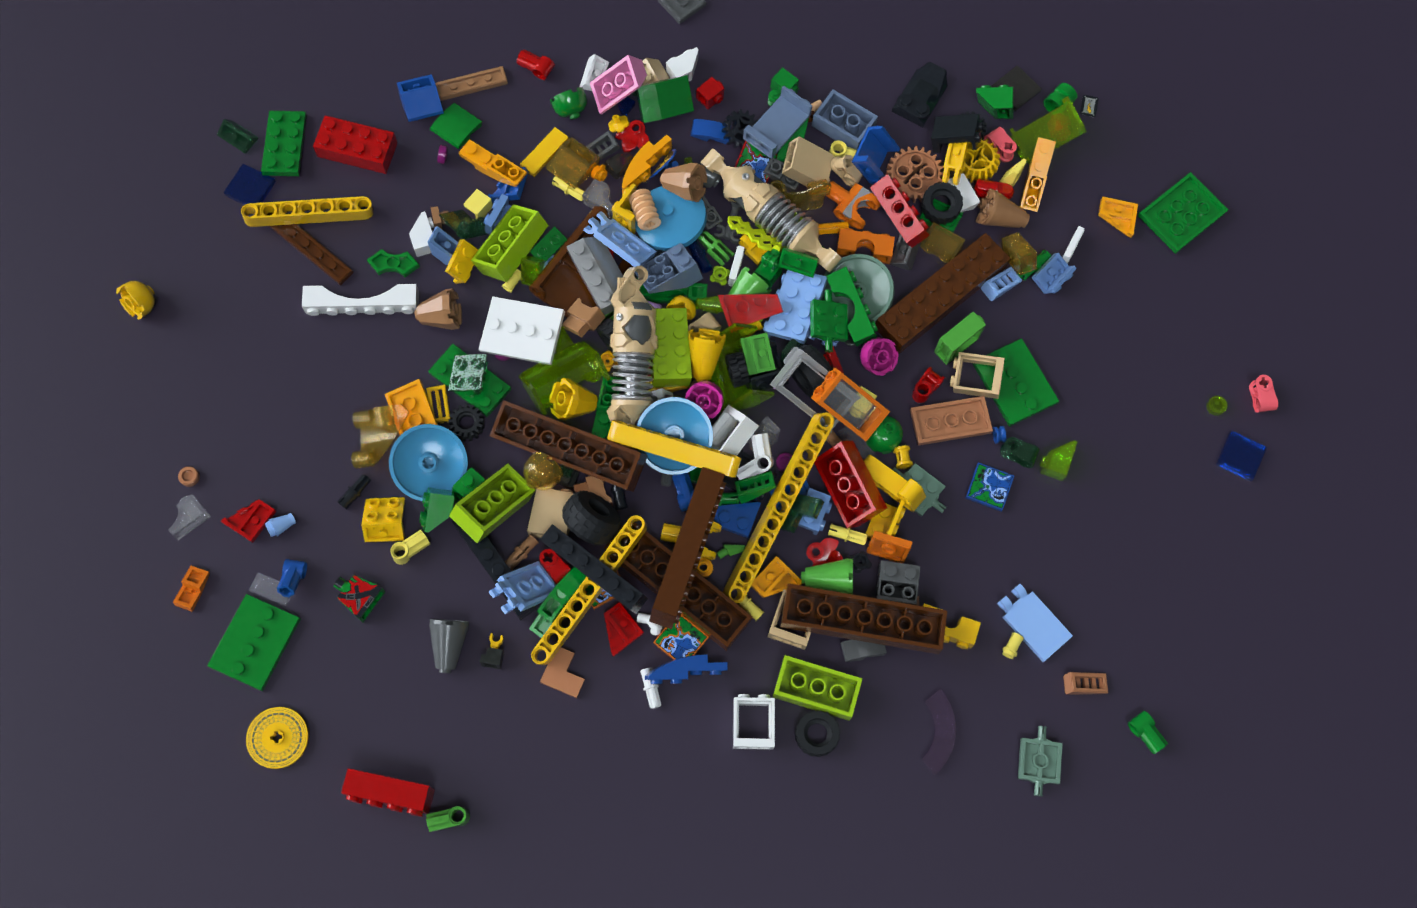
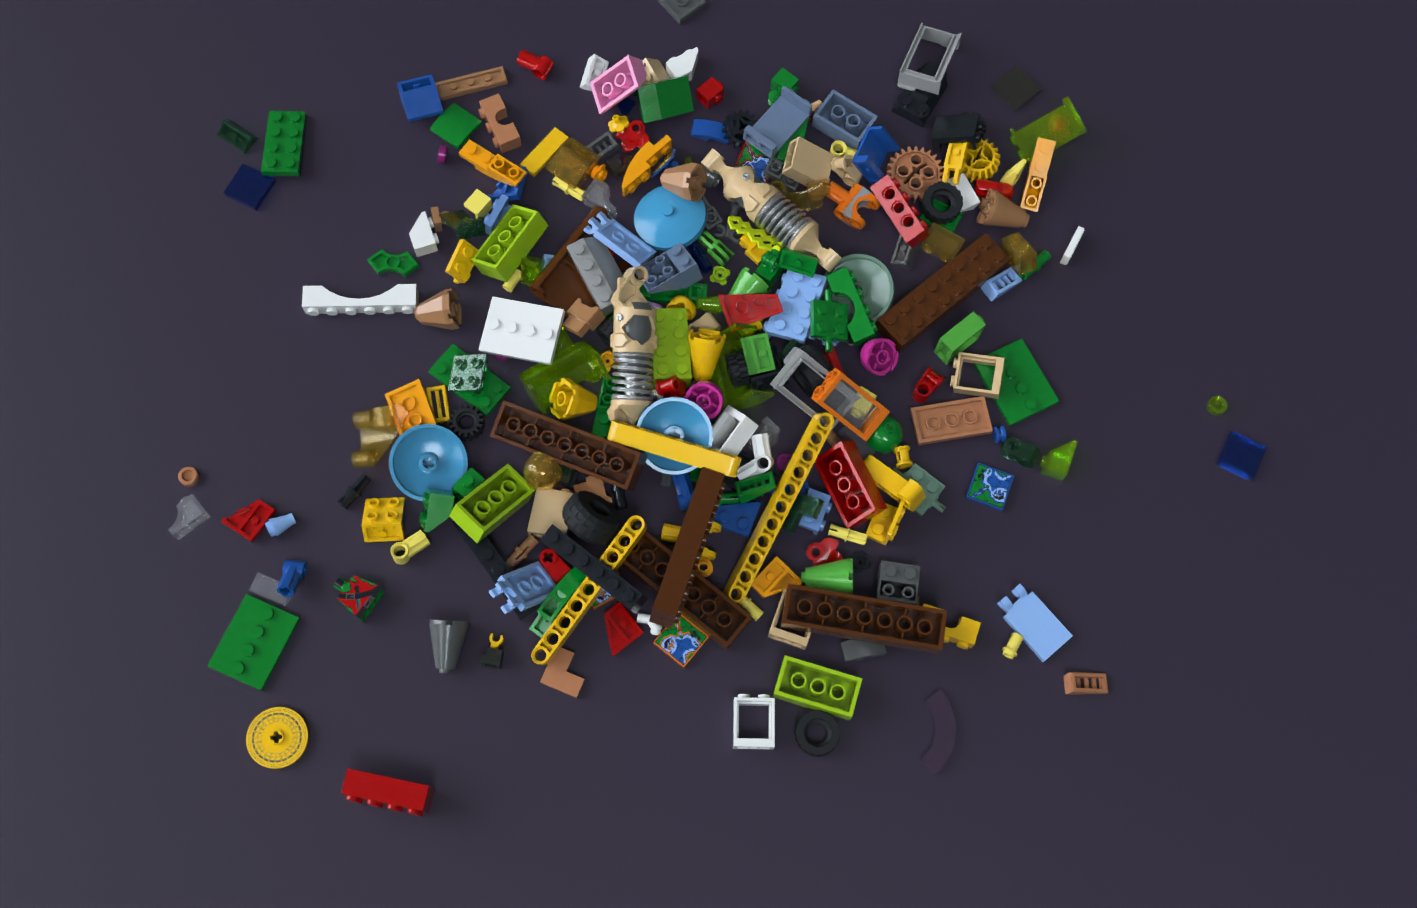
(136, 298): yellow cylinder -> none
(192, 588): orange slope -> none
(298, 208): yellow beam -> none
(314, 251): reddish brown tile -> none
(355, 144): red brick -> none
(442, 245): medium blue slope -> none
(445, 819): bright green piece -> none
(505, 136): none -> nougat arch
(549, 244): green hinge -> none
(570, 103): green cylinder -> none
(622, 208): yellow bracket -> none
(644, 210): light nougat piece -> none
(651, 690): white axle -> none
(671, 387): none -> red piece
(678, 669): blue slope -> none
(730, 549): bright green bar -> none
(736, 265): white tile -> none
(831, 228): light orange axle -> none
(879, 244): orange arch -> none
(889, 547): orange tile -> none
(914, 80): none -> light grey piece
(997, 100): green slope -> none
(1003, 143): coral piece -> none
(1040, 761): sand green plate -> none
(1053, 274): medium blue bracket -> none
(1054, 99): green wheel -> none
(1089, 105): sticker -> none
(1119, 214): light orange wing -> none
(1144, 727): green piece -> none
(1182, 213): green plate -> none
(1263, 395): coral piece -> none

